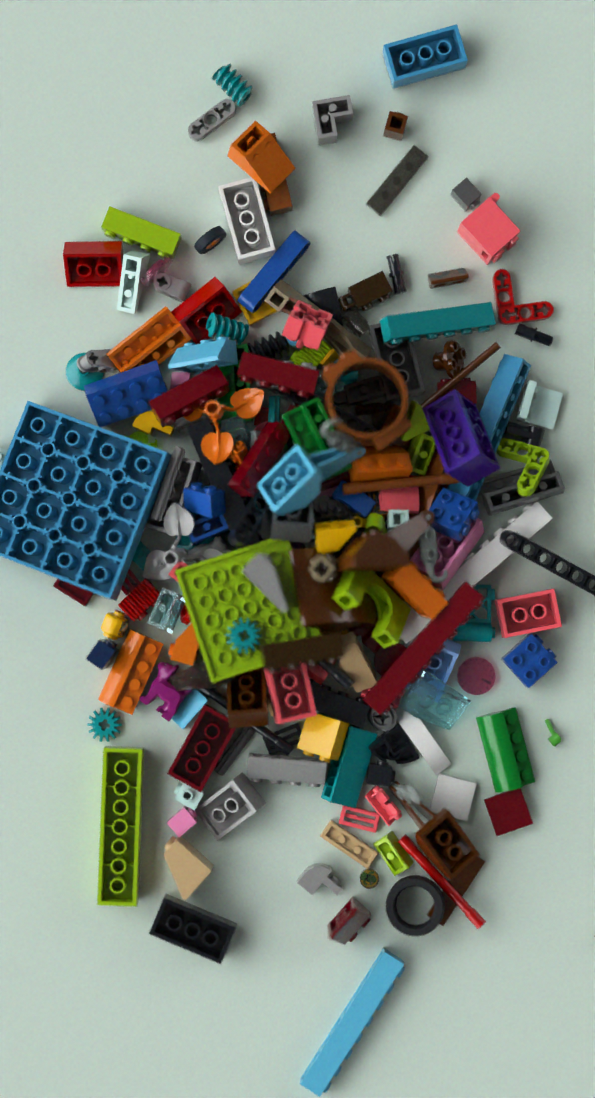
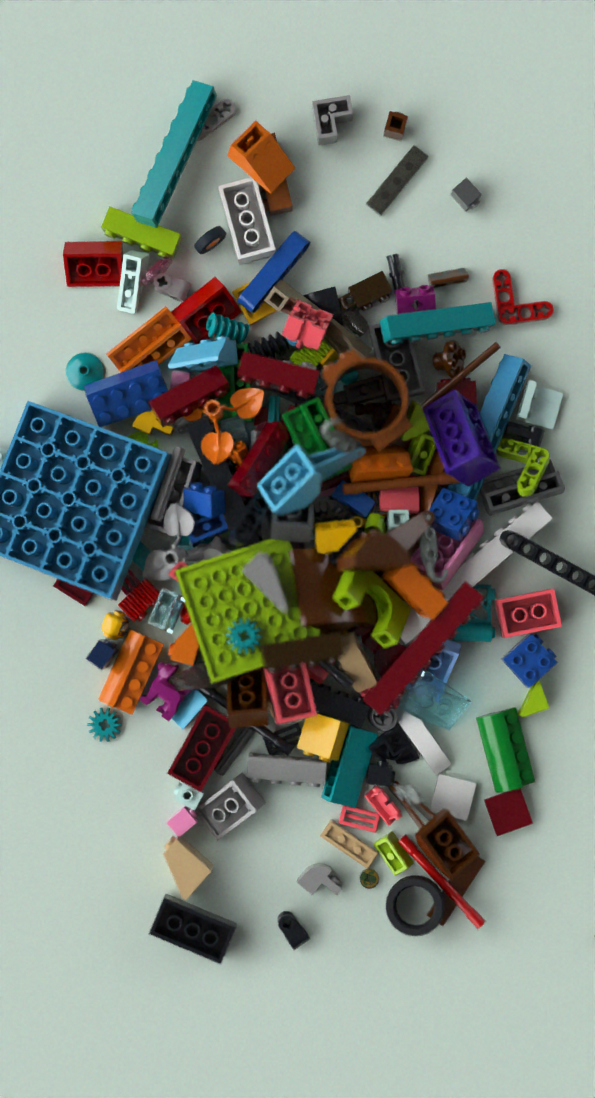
(95, 362): light grey piece -> none
(120, 826): lime brick -> none
(174, 154): none -> teal brick
(232, 84): teal piece -> none
(294, 932): none -> black piece
(317, 571): dark tan brick -> none
(348, 921): slope -> none
(351, 1022): medium azure brick -> none
(423, 295): none -> magenta brick
(424, 56): dark azure brick -> none
(476, 675): clear pink tile -> none
(489, 230): coral container -> none
(533, 334): black axle -> none
(534, 701): none -> lime slope
(555, 739): bright green hand -> none

